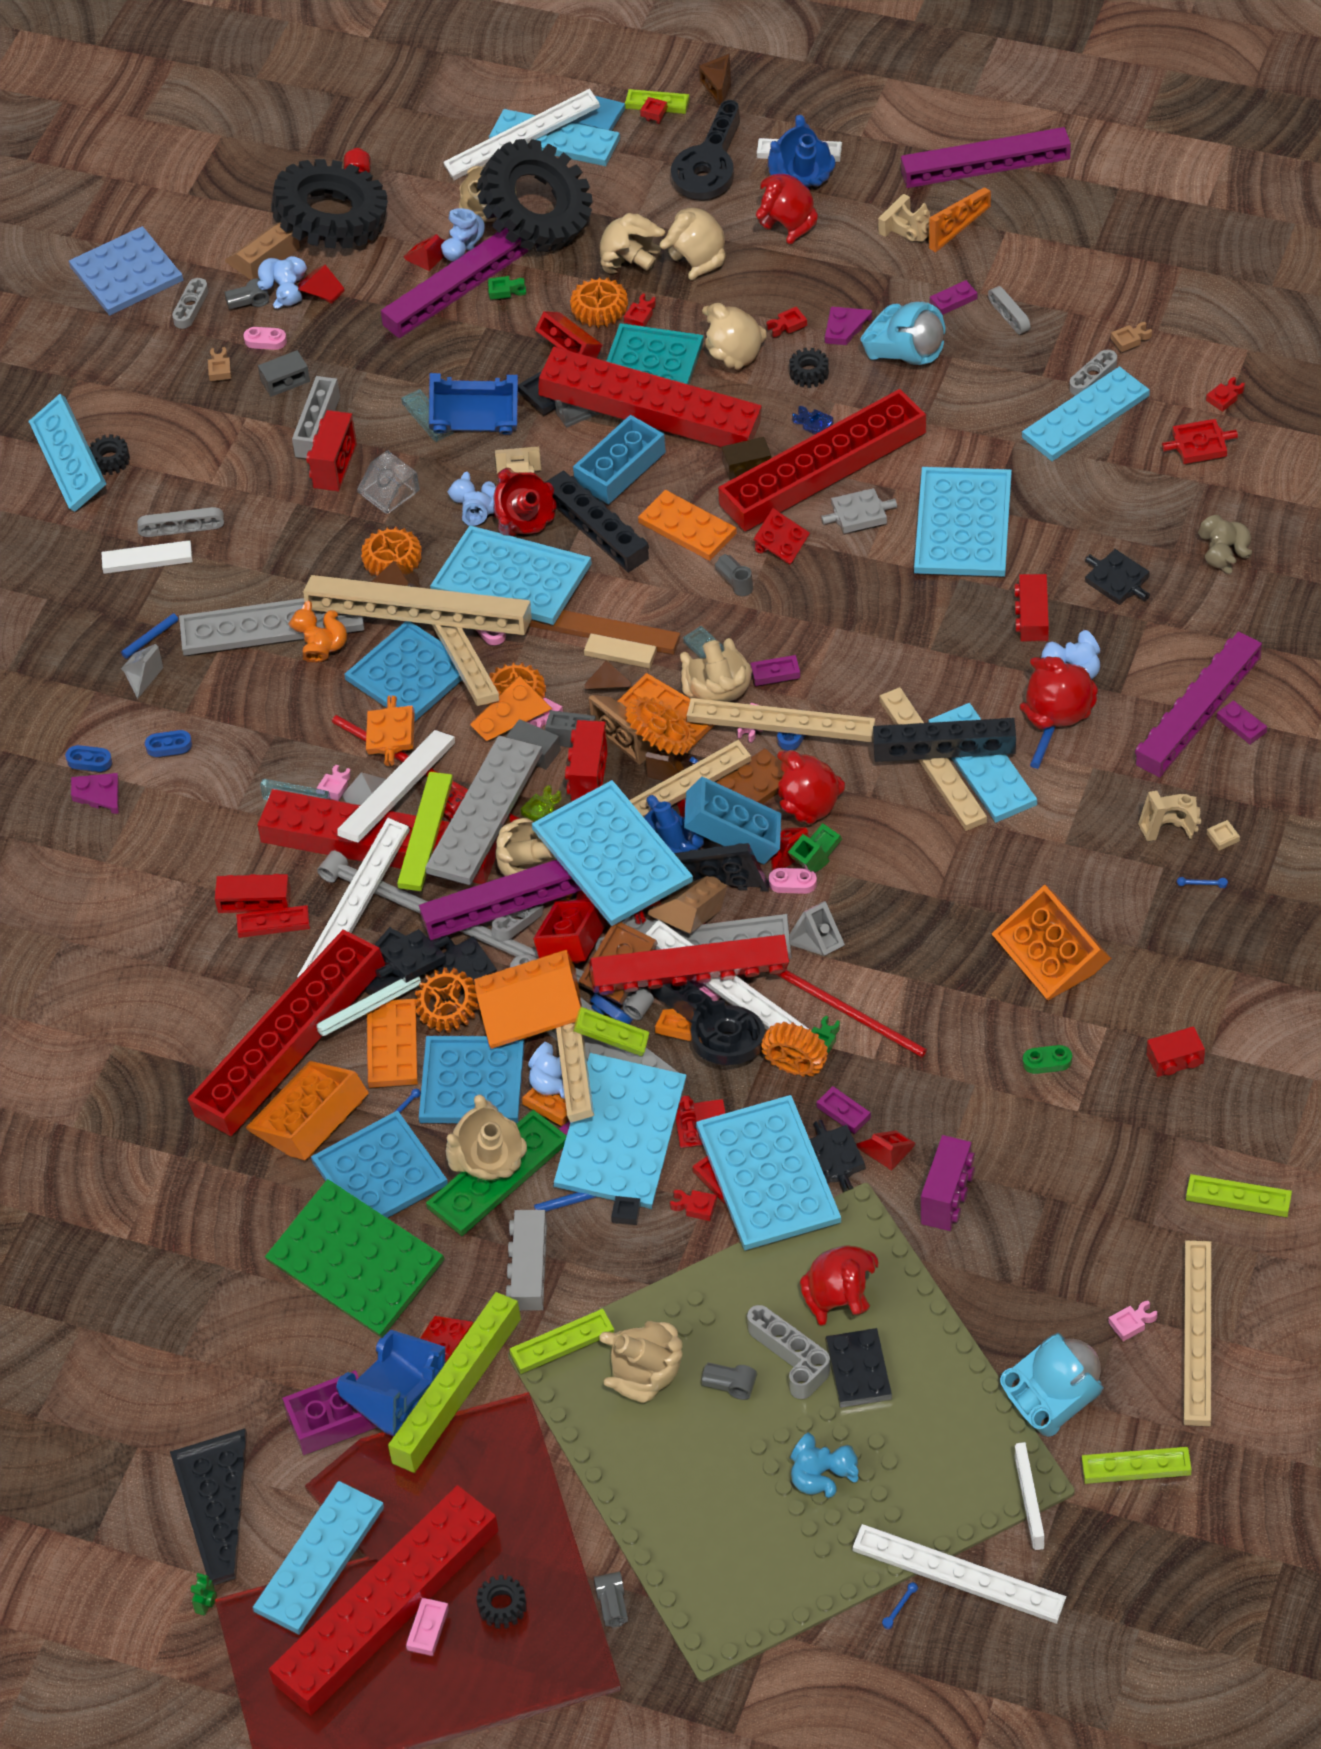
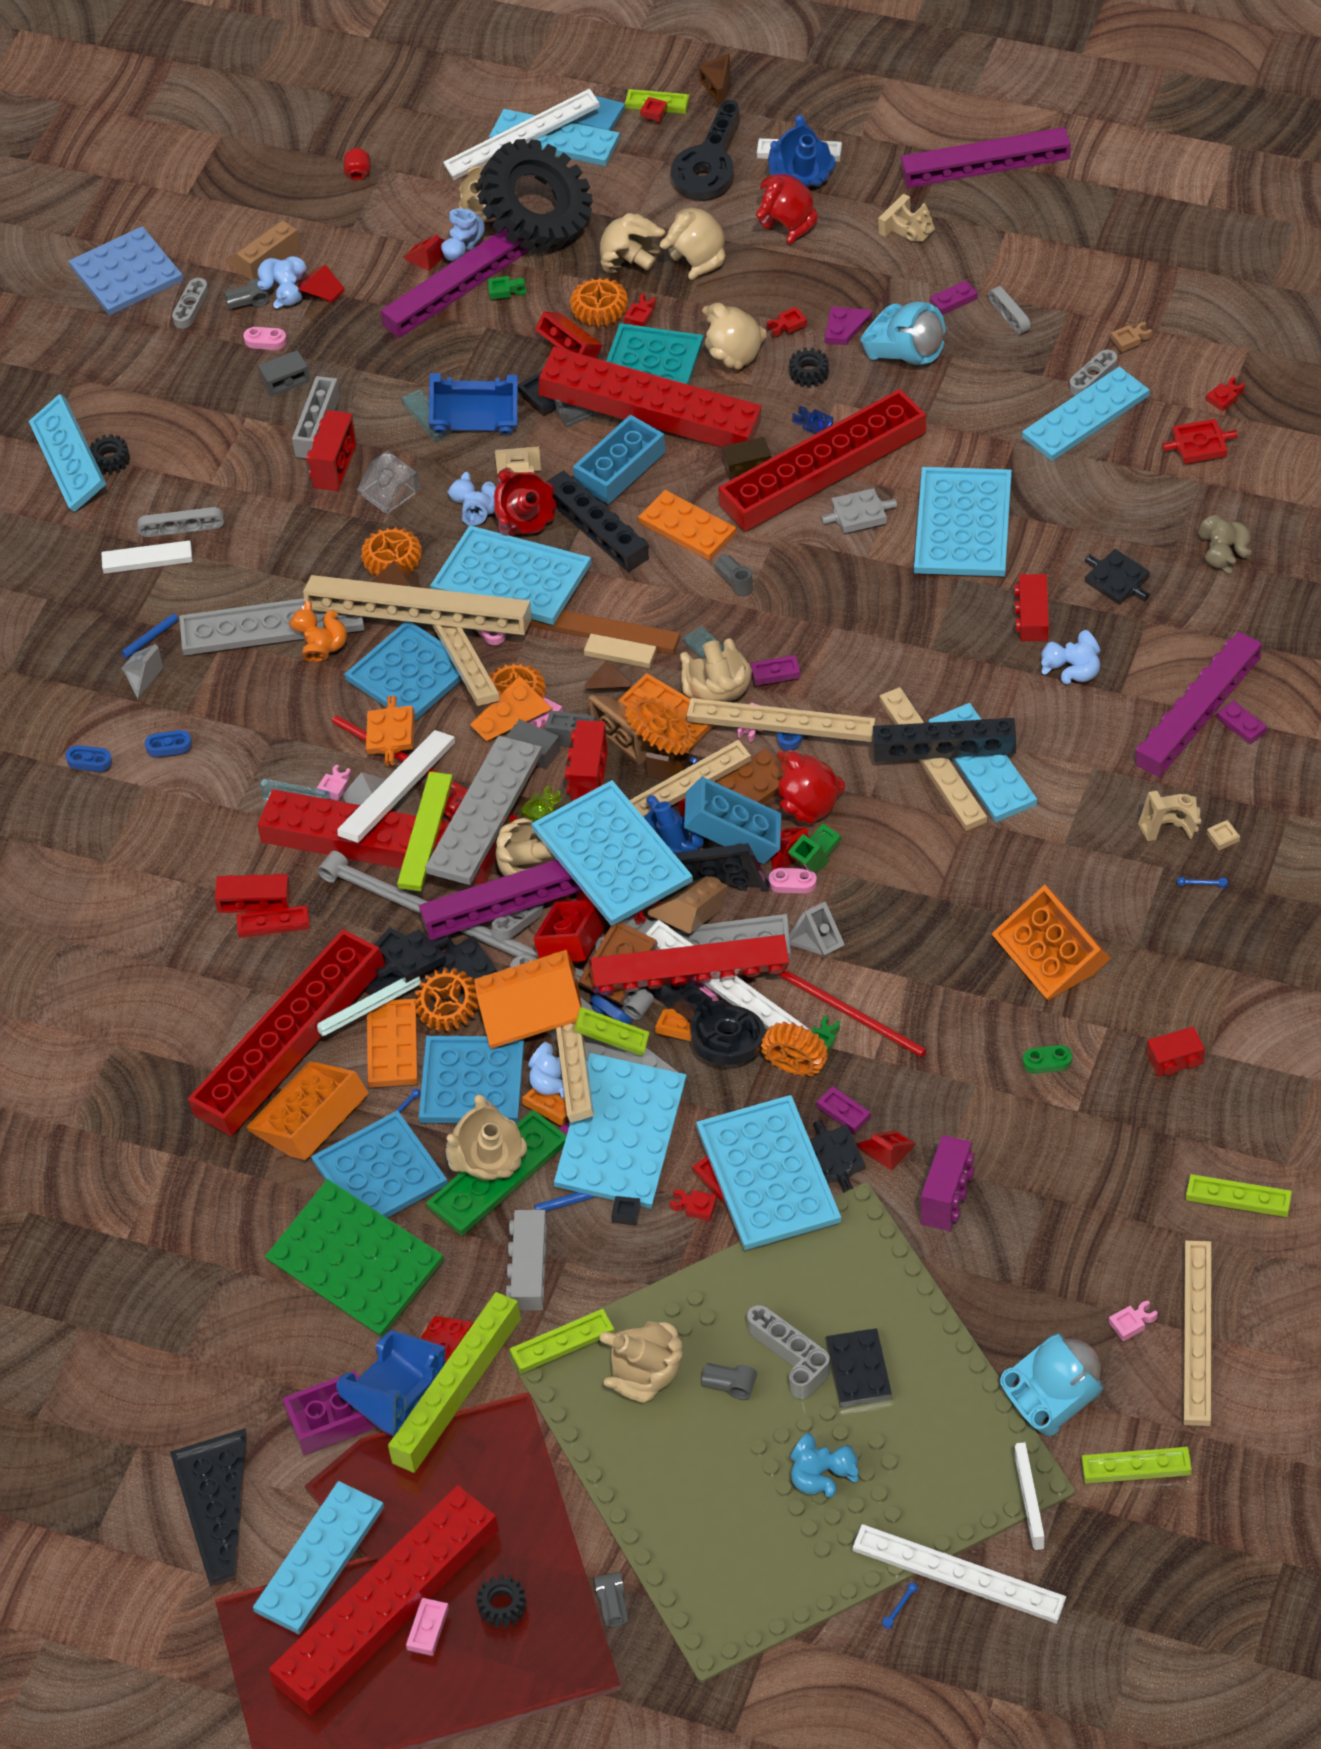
(97, 791): magenta wing -> none
(204, 1594): green plate -> none
(219, 365): medium nougat plate -> none
(357, 226): black tyre -> none
(362, 885): white tile -> none
(690, 1113): red hinge -> none
(780, 536): red hinge -> none
(838, 1280): red piece -> none
(956, 217): orange wing -> none
(1042, 746): blue bar -> none
(1058, 693): red piece -> none

